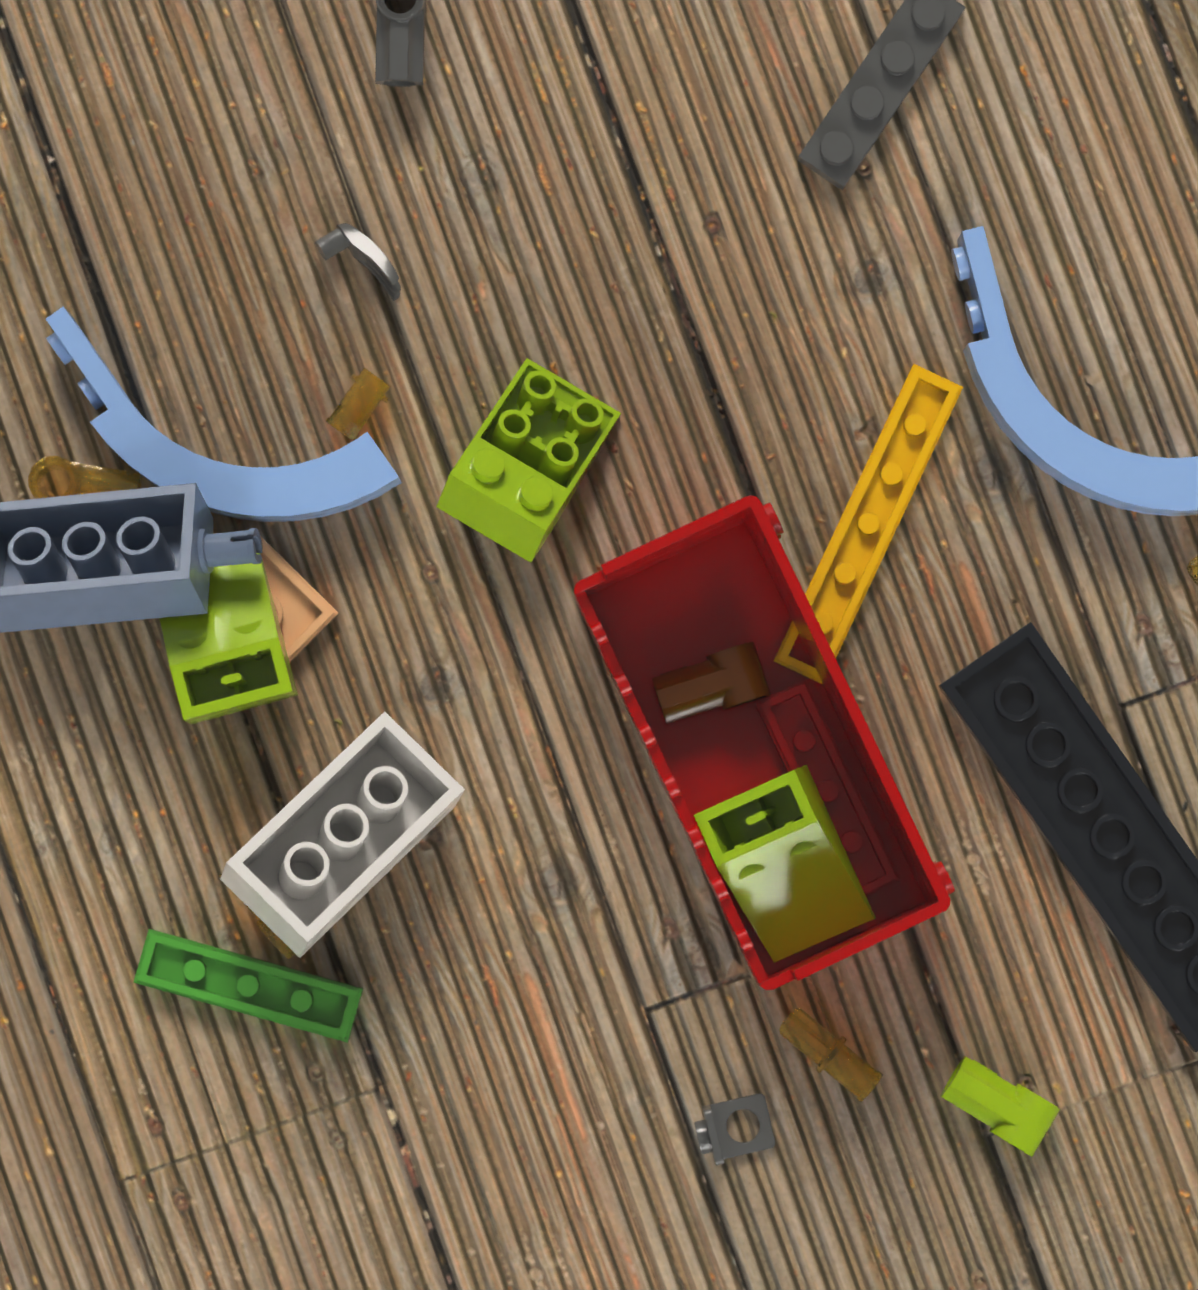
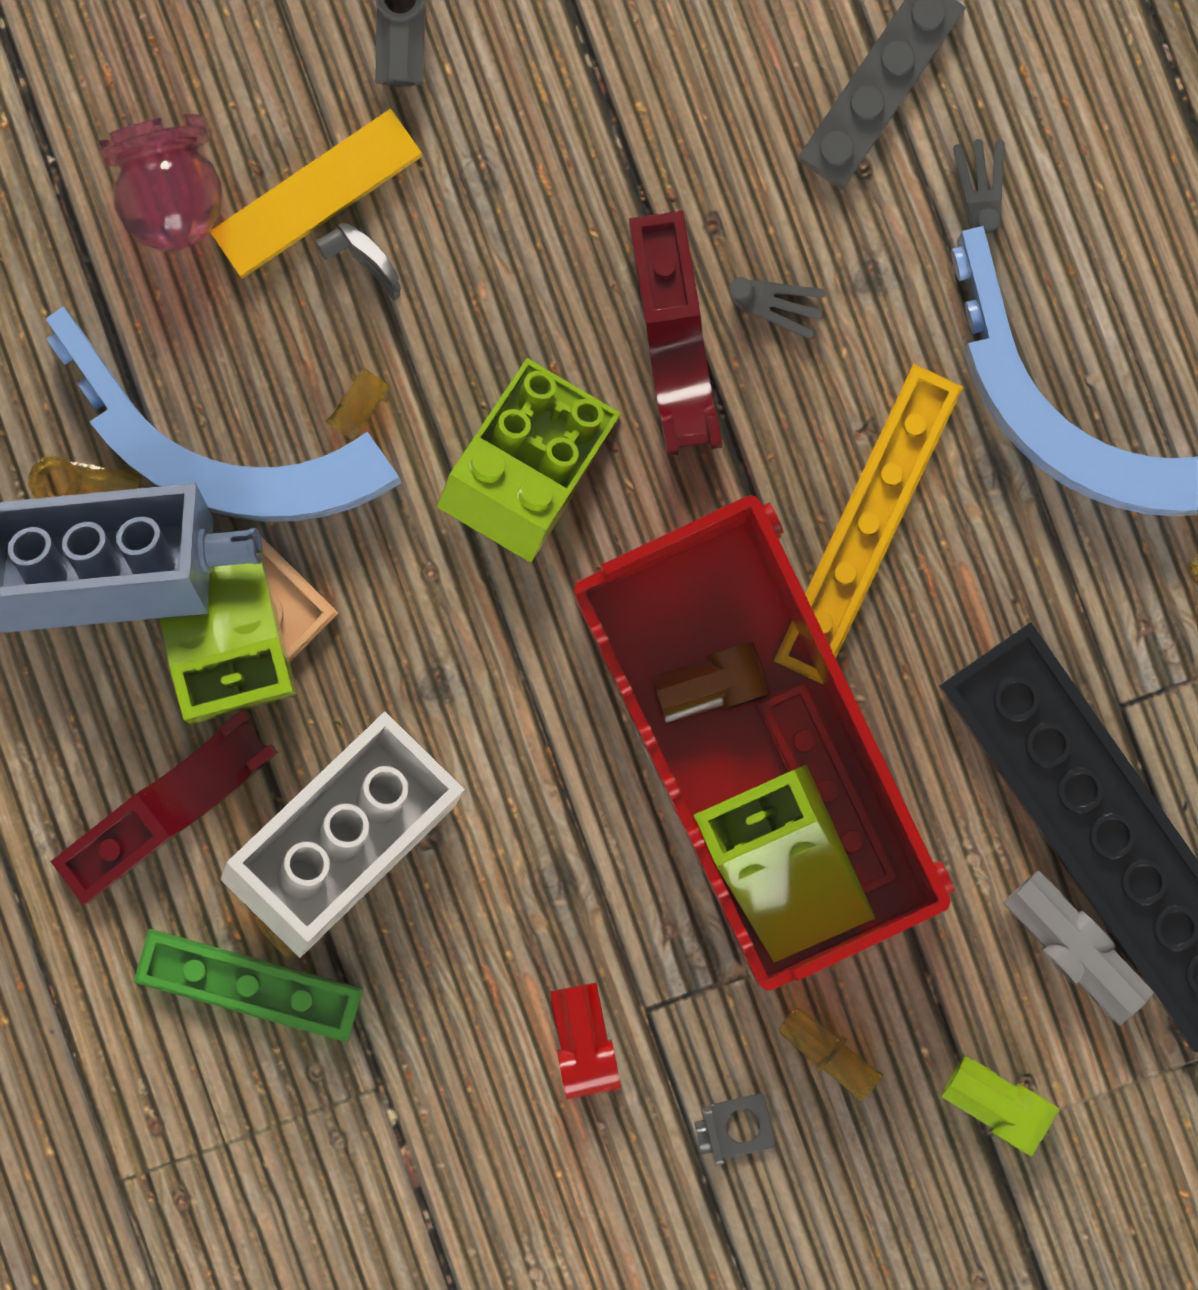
(163, 809): none -> dark red piece
(165, 186): none -> clear pink tile
(316, 193): none -> yellow tile
(585, 1053): none -> red piece
(674, 331): none -> dark red piece
(759, 298): none -> dark grey piece
(984, 204): none -> dark grey piece
(1078, 948): none -> light grey piece

